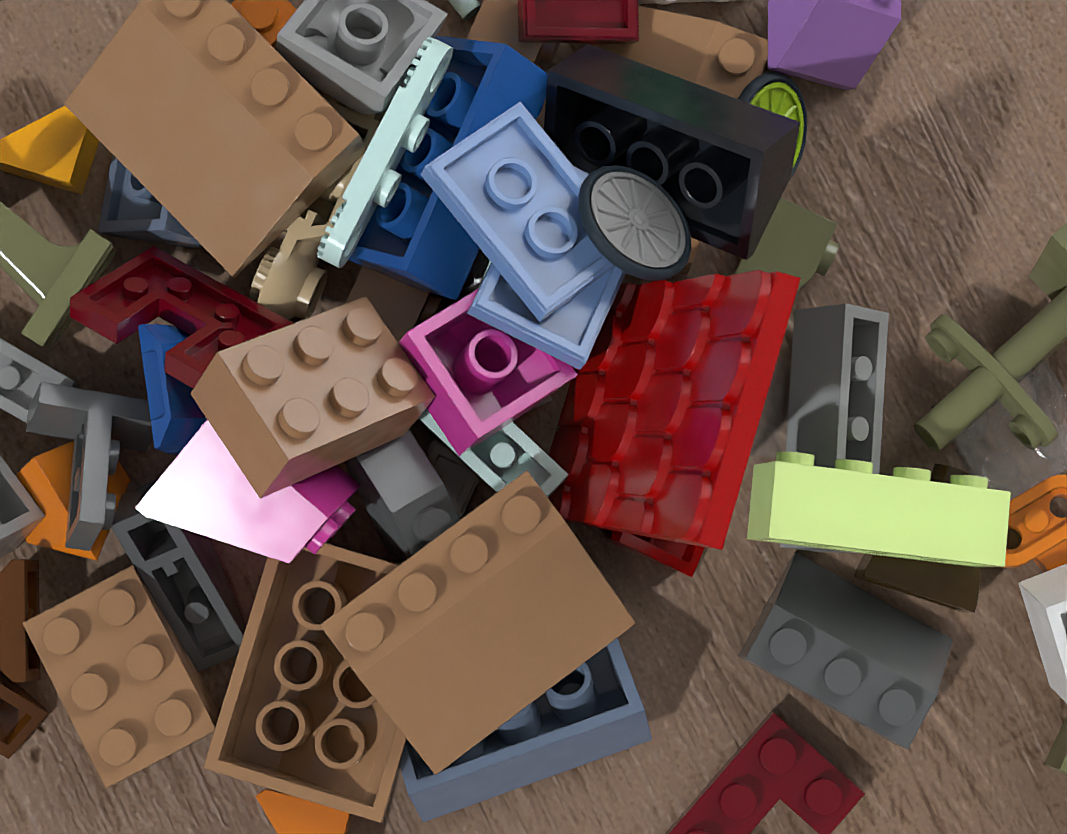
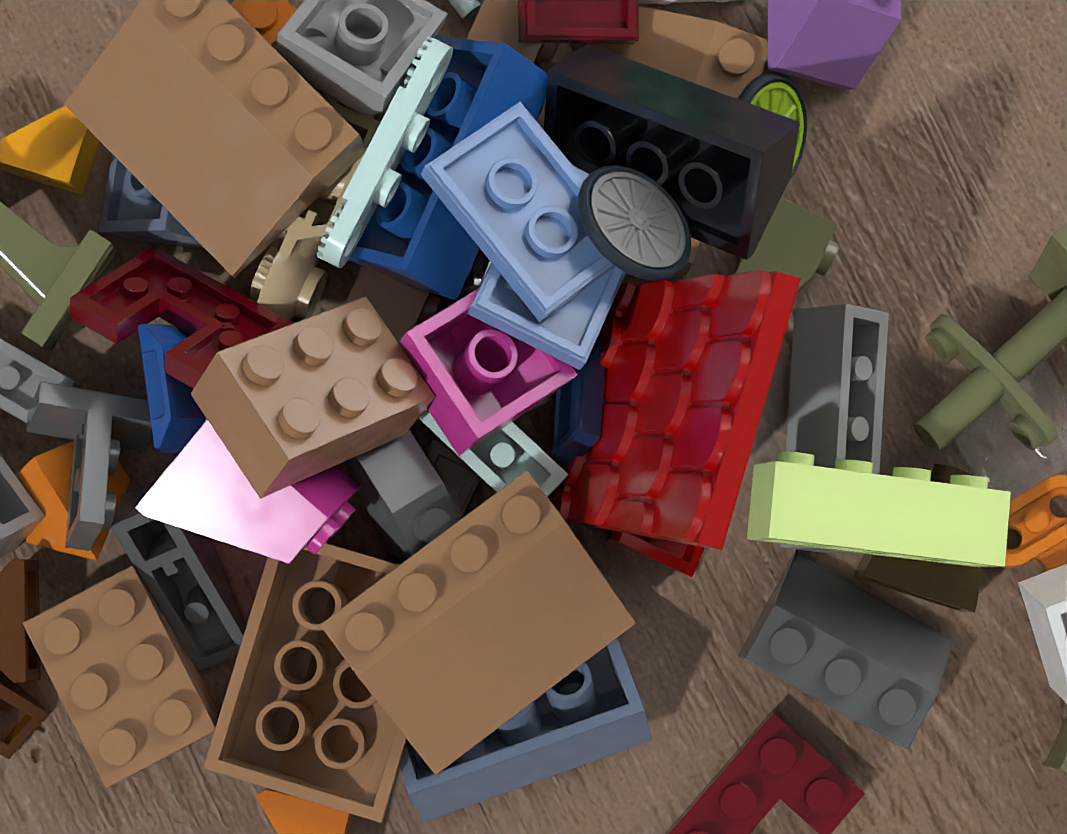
(579, 409): none -> dark blue tile

